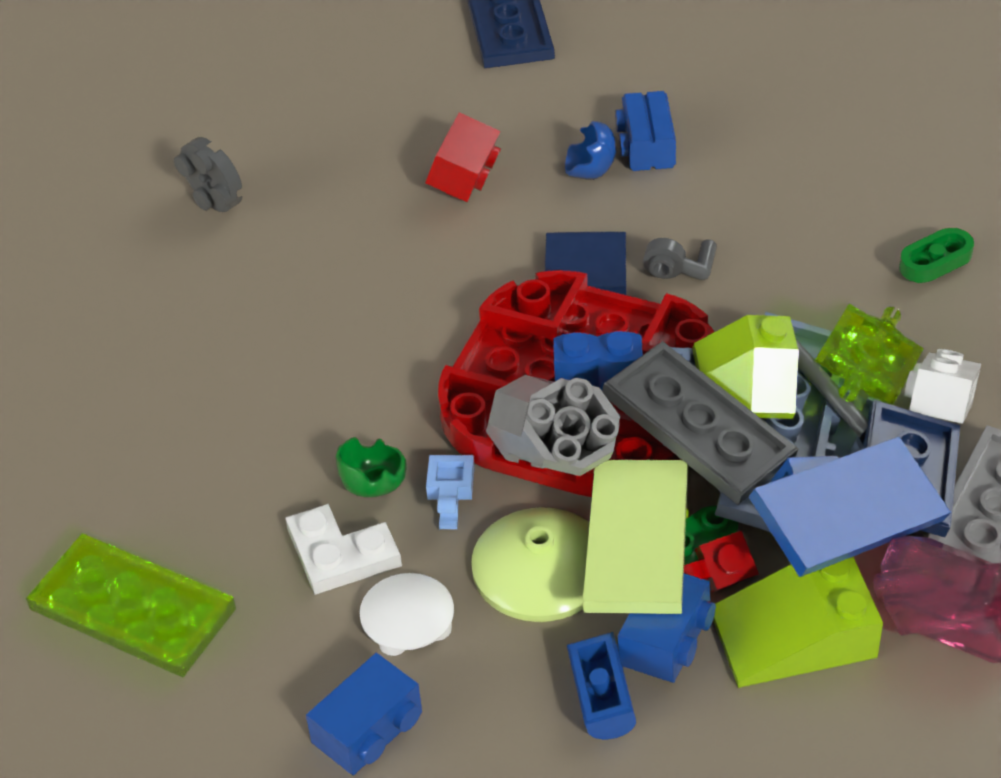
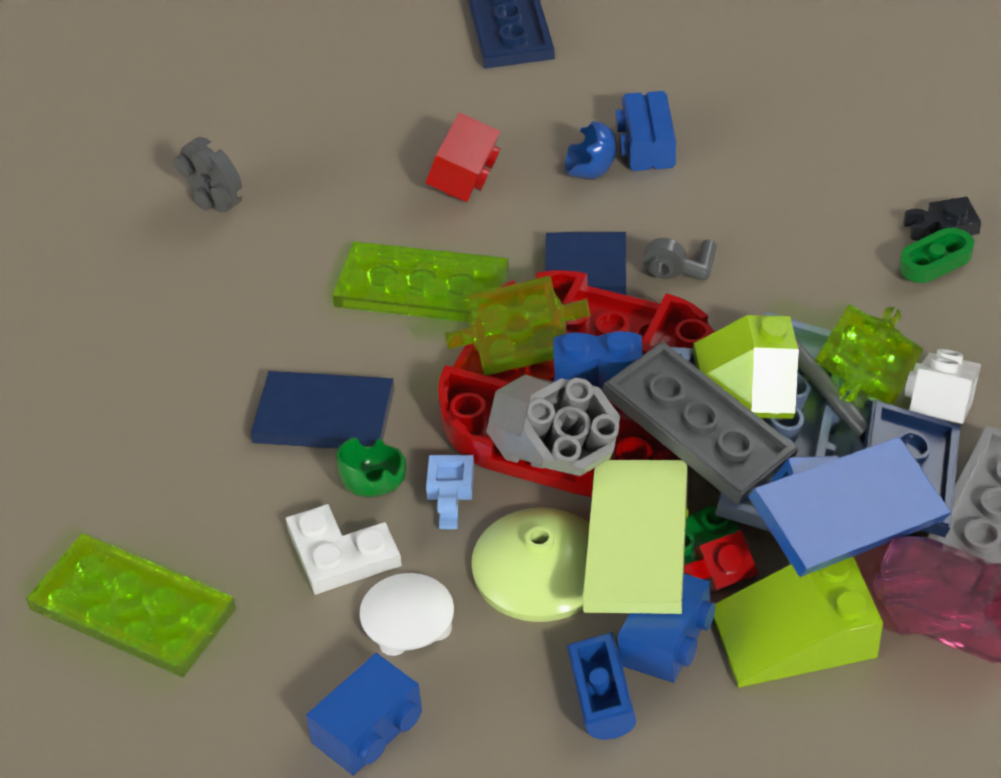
(322, 409): none -> dark blue tile
(416, 280): none -> clear neon green plate
(516, 324): none -> clear neon green plate
(941, 215): none -> black plate

